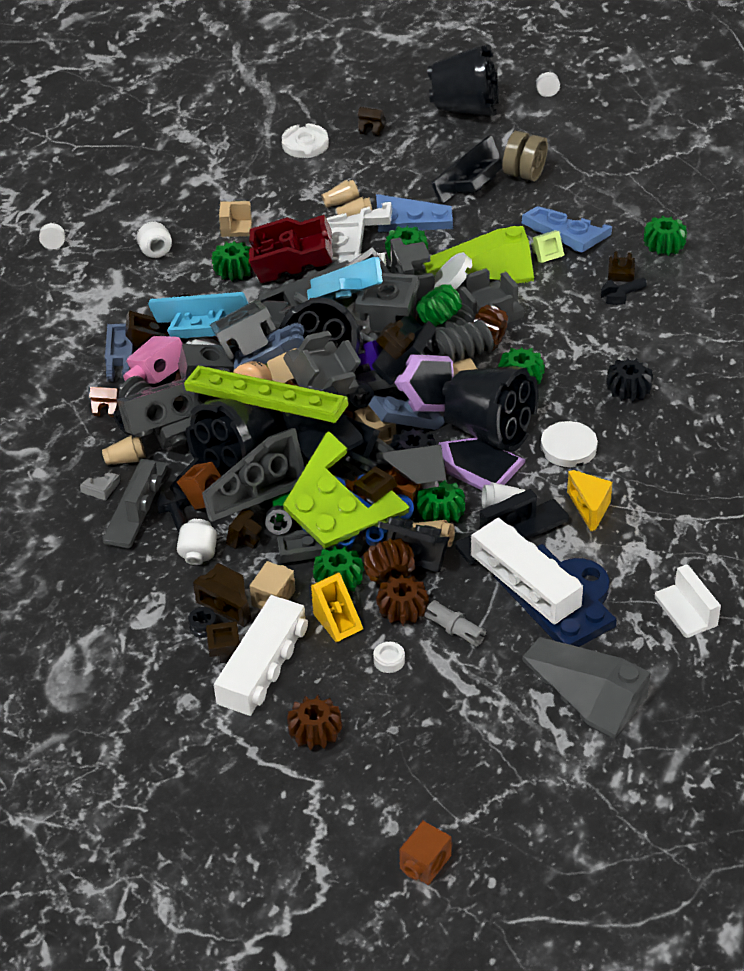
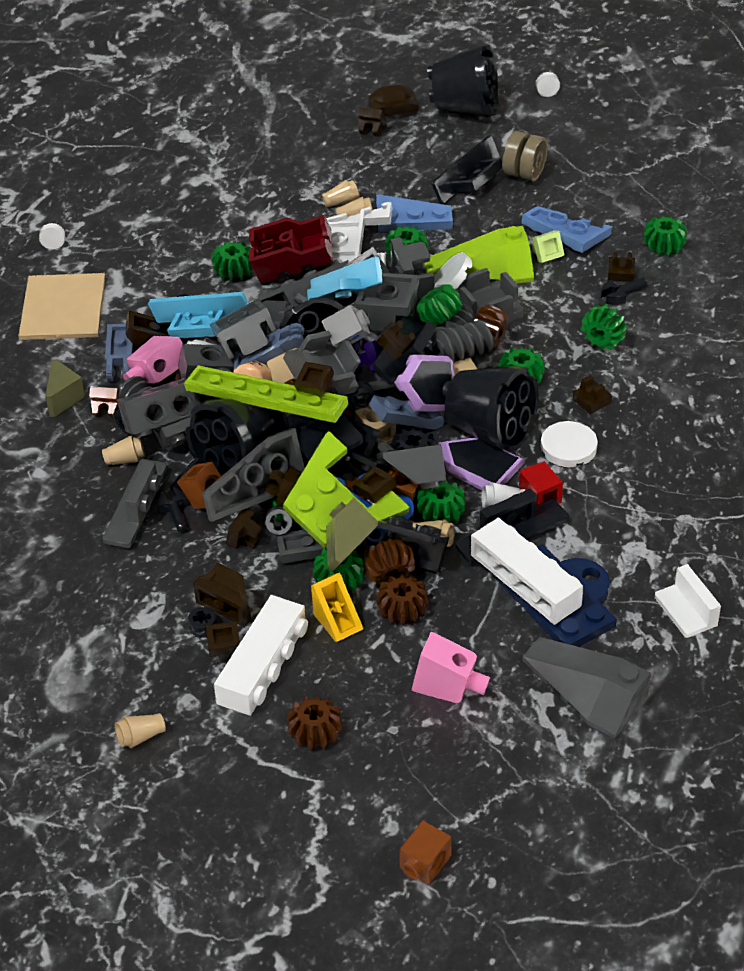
(62, 306): none -> tan piece
(63, 388): none -> olive slope
(101, 486): light grey tile -> none
(137, 729): none -> tan cone
(154, 239): white head -> none
(197, 541): white head -> none
(235, 218): tan panel -> none
(274, 581): tan brick -> none
(285, 482): none -> dark brown tile
(305, 141): white tile -> none
(314, 379): none -> dark brown tile
(347, 325): none -> light grey brick
(347, 531): none -> olive slope
(389, 657): white tile -> none
(394, 100): none -> dark brown slope
(447, 671): none -> bright pink torso
(455, 623): light grey pin -> none
(542, 482): none -> red brick
(590, 496): yellow slope -> none
(591, 395): none -> dark brown tile
(604, 327): none -> green gear
(629, 379): black gear -> none

